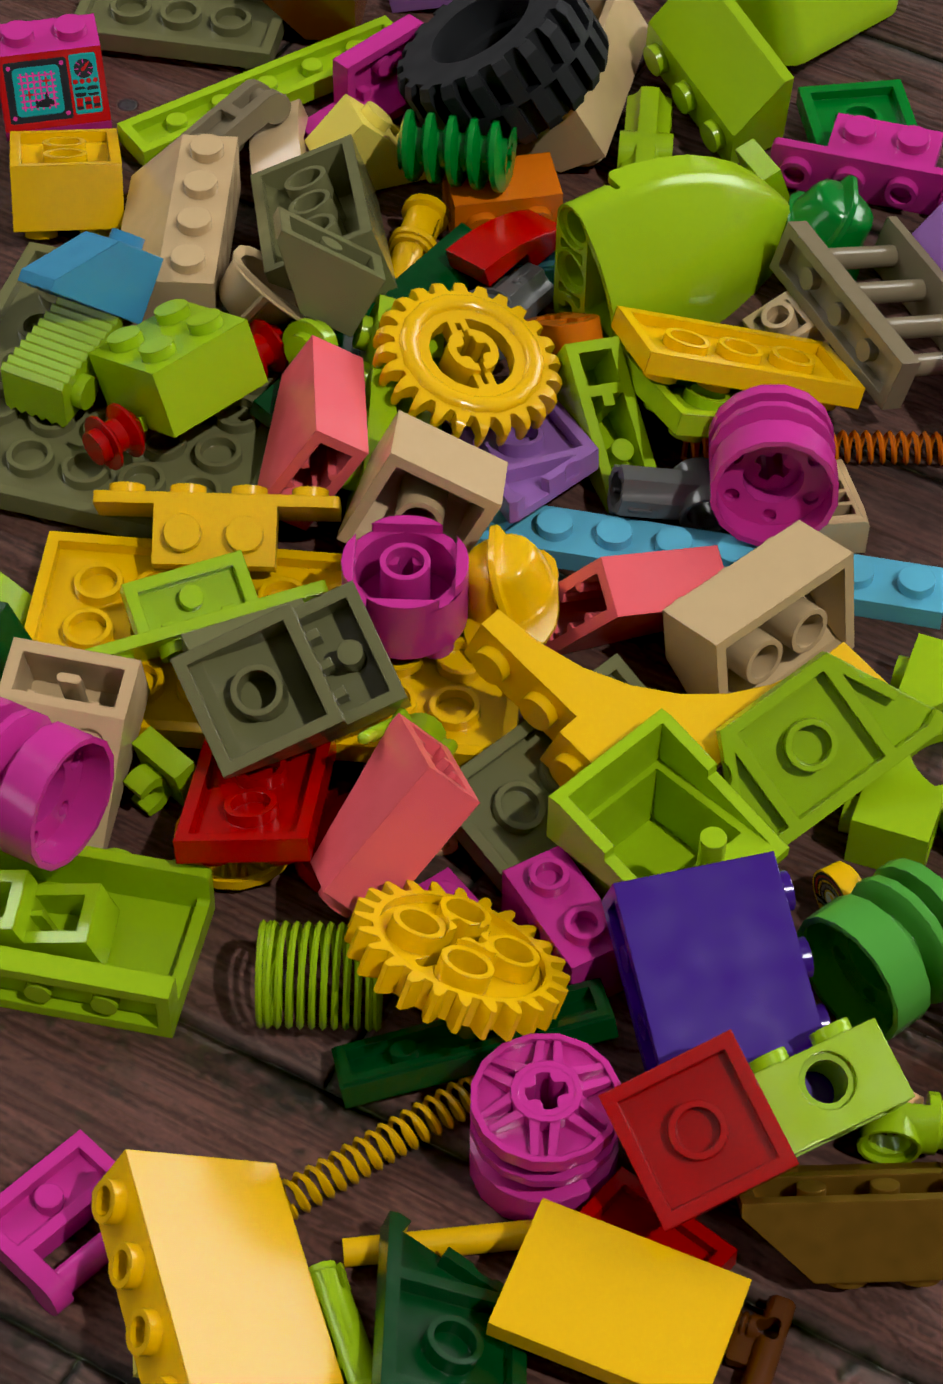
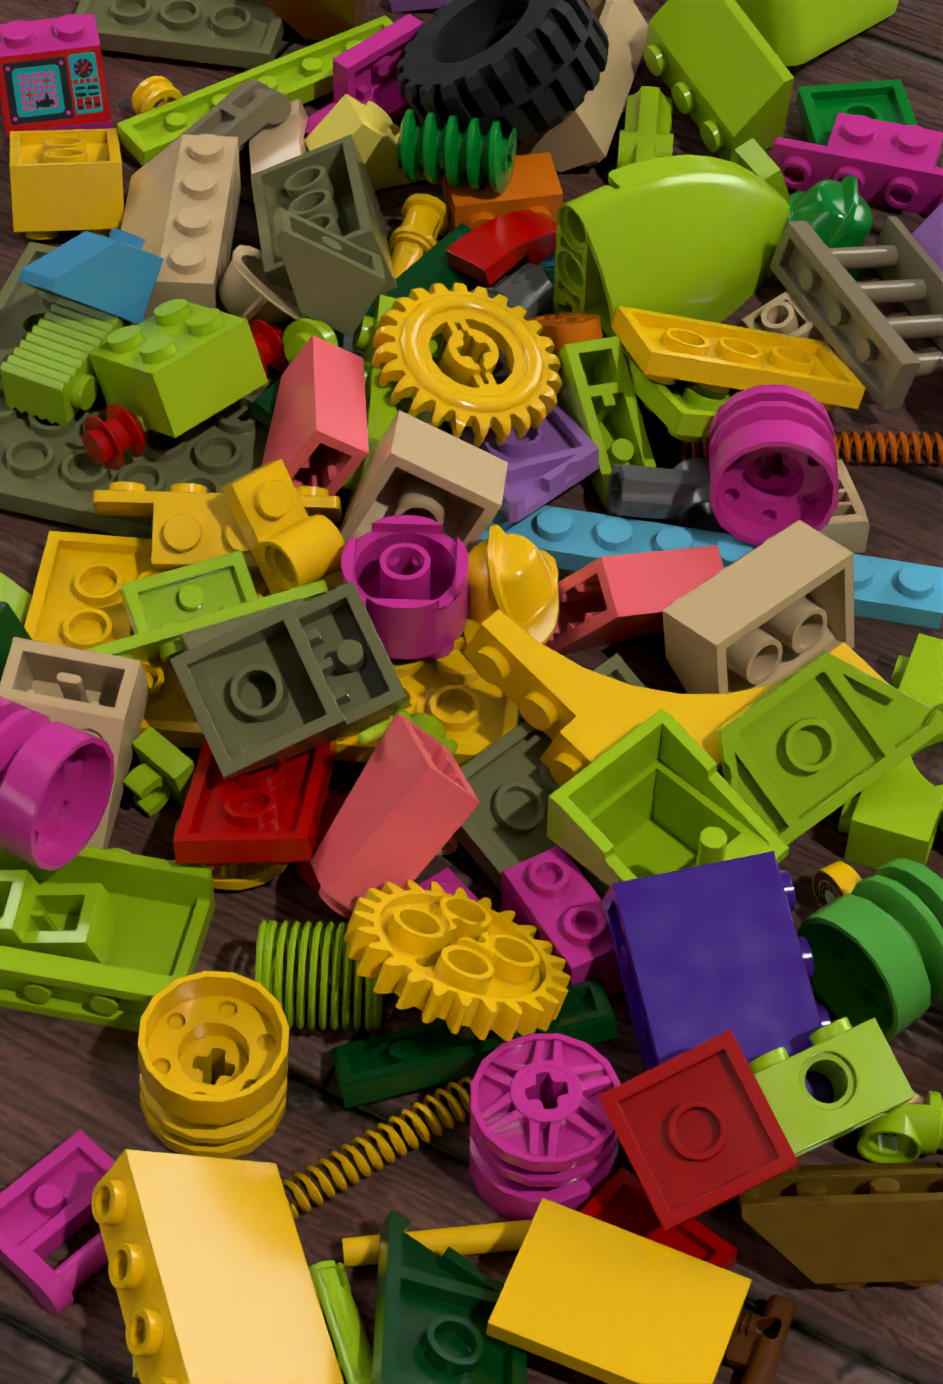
(151, 91): none -> yellow bush
(208, 1033): none -> yellow wheel
(280, 534): none -> yellow plate

